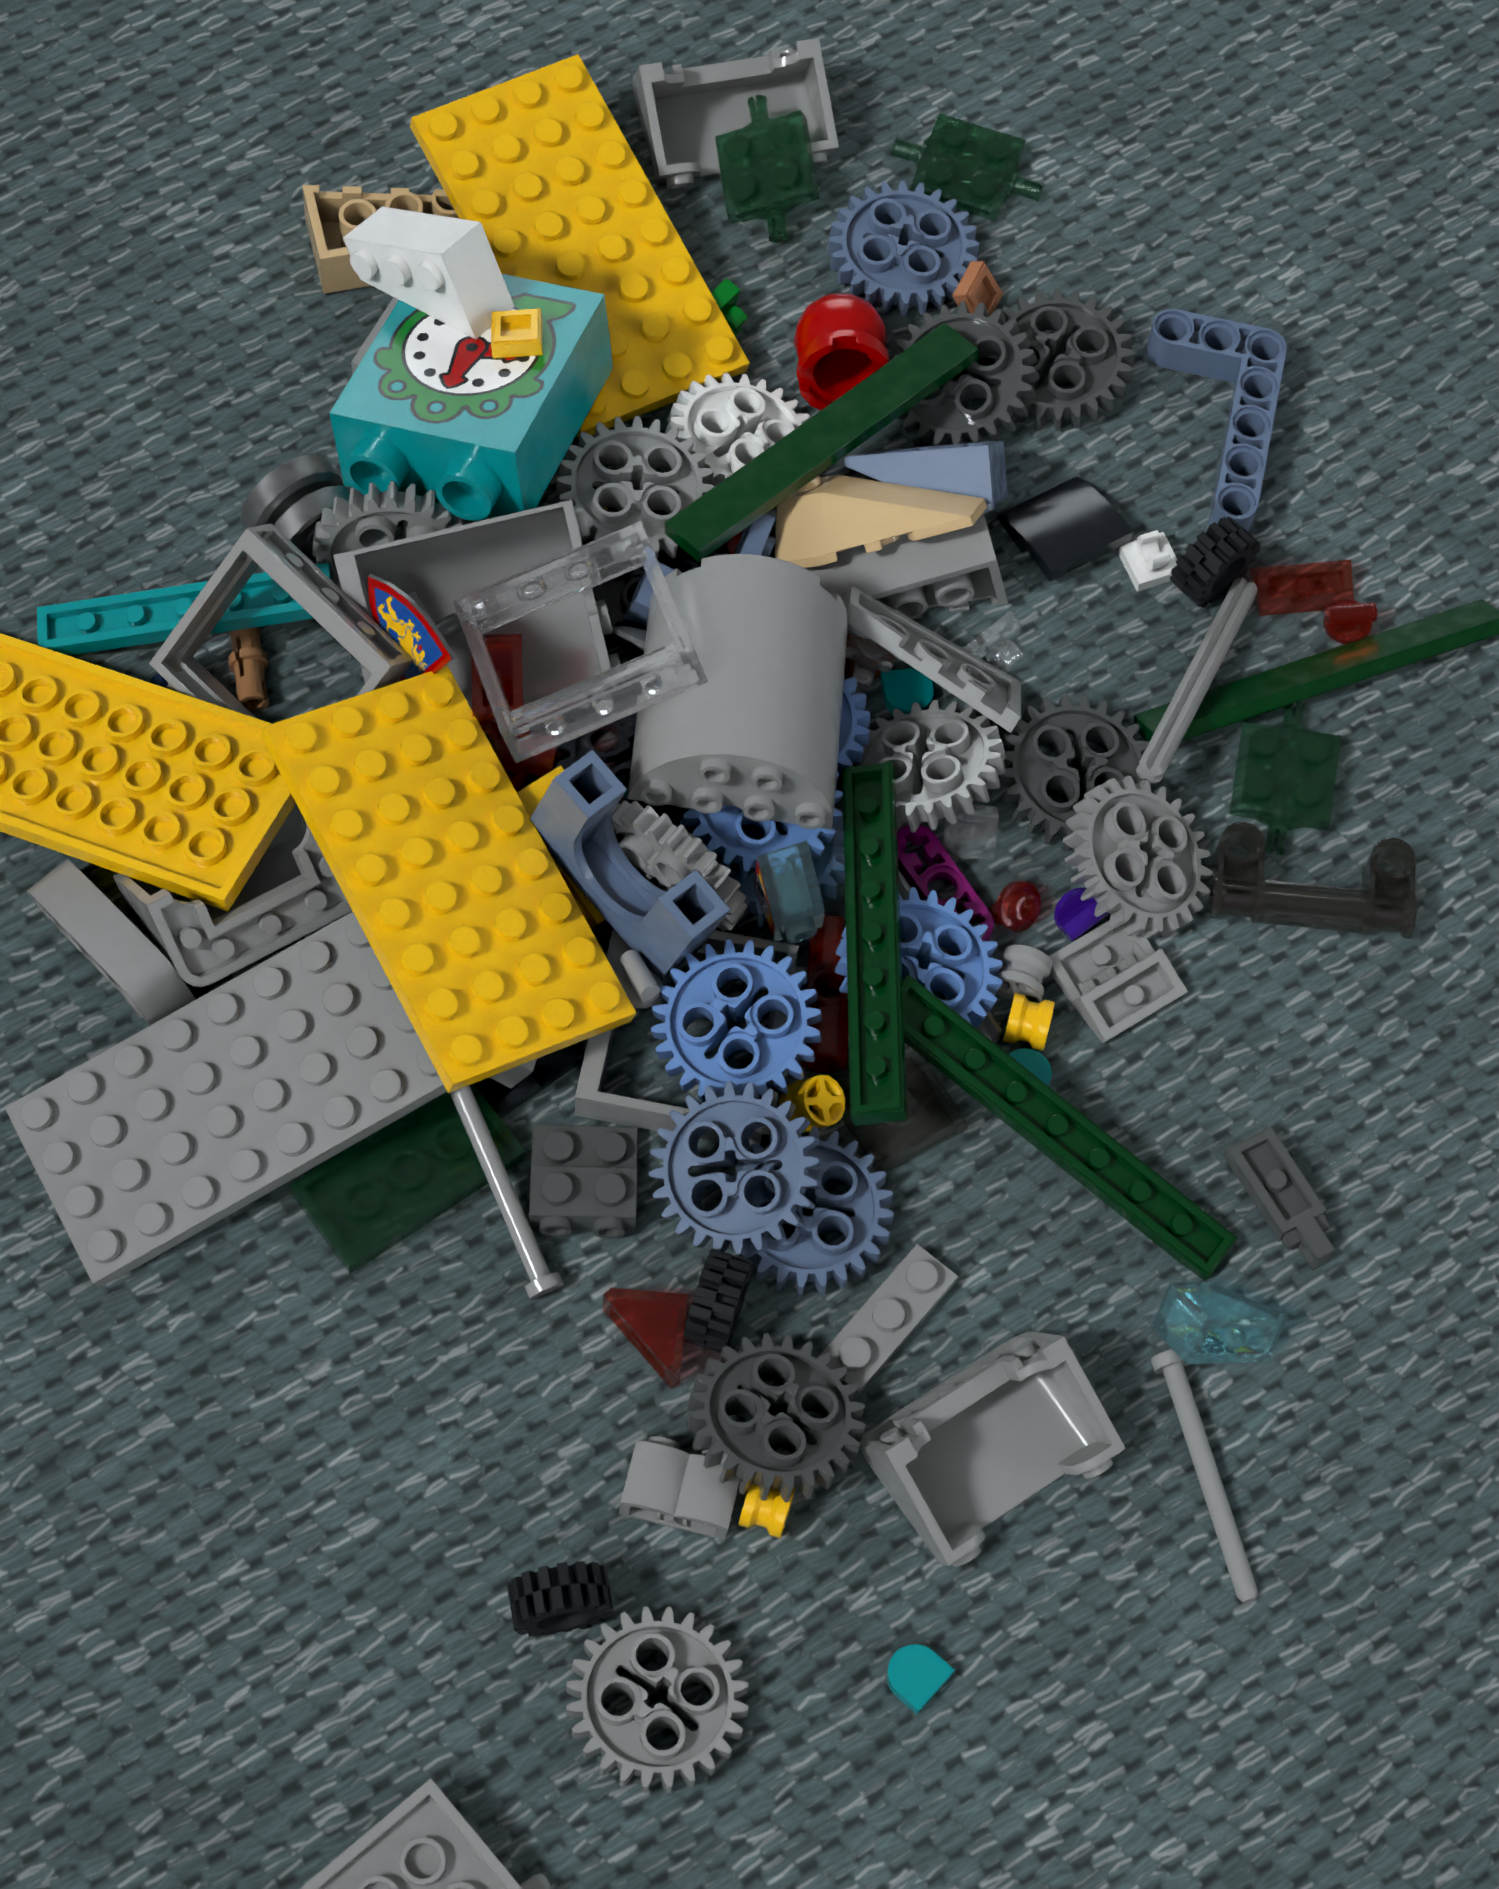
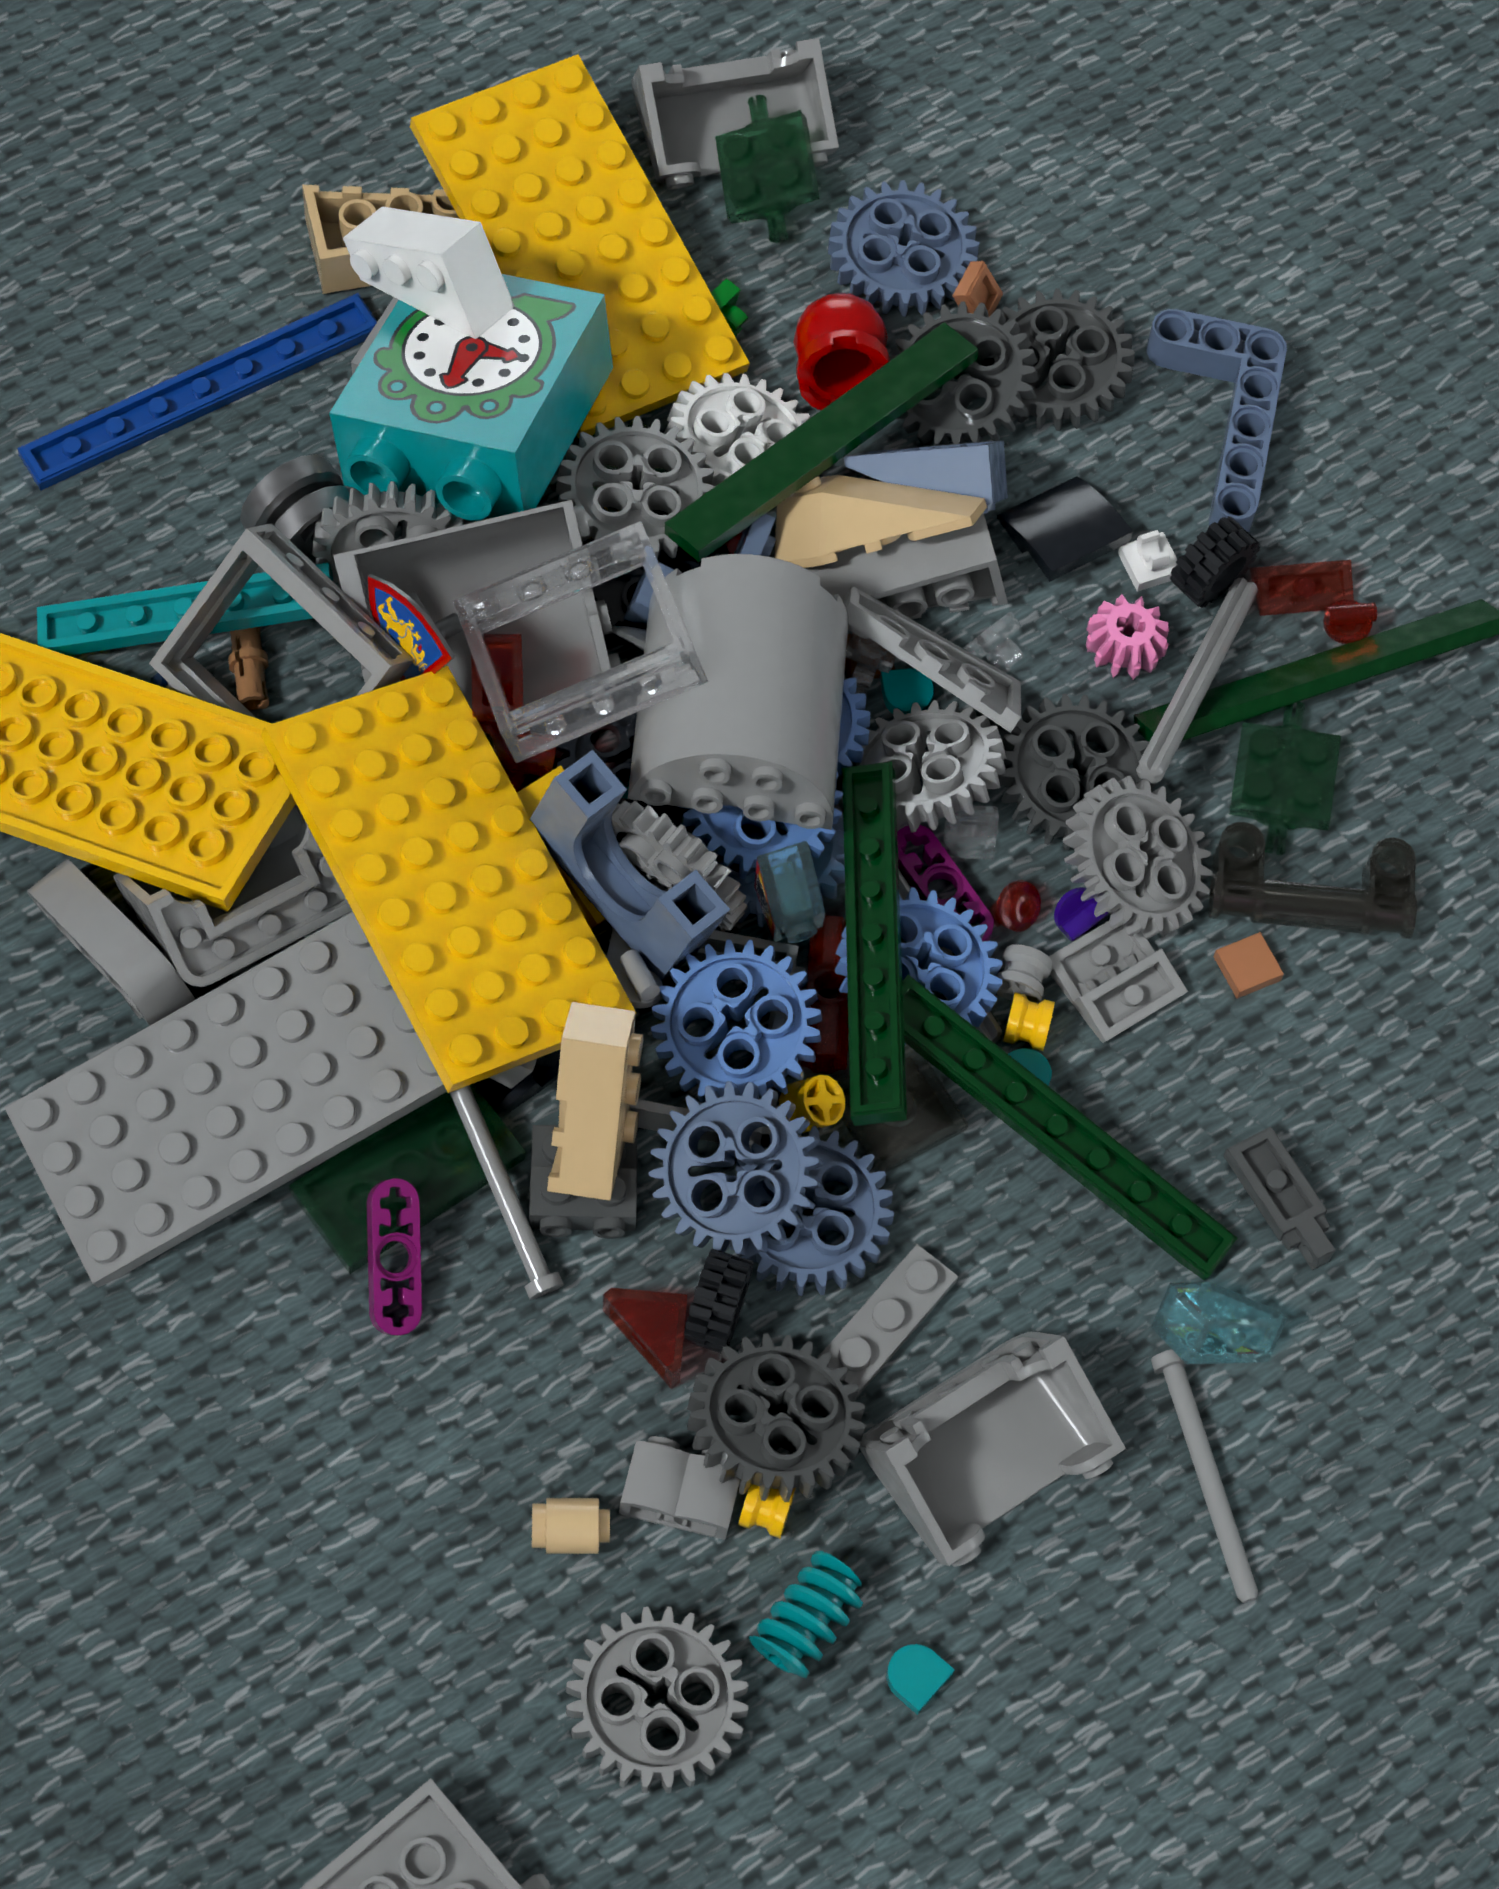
(197, 391): none -> blue tile
(407, 1297): none -> magenta beam
(516, 333): yellow tile -> none
(560, 1598): black tyre -> none
(570, 1525): none -> tan brick
(595, 1099): none -> tan wedge
(807, 1614): none -> teal piece
(969, 165): clear green plate -> none
(1137, 652): none -> bright pink gear
(1248, 965): none -> nougat tile

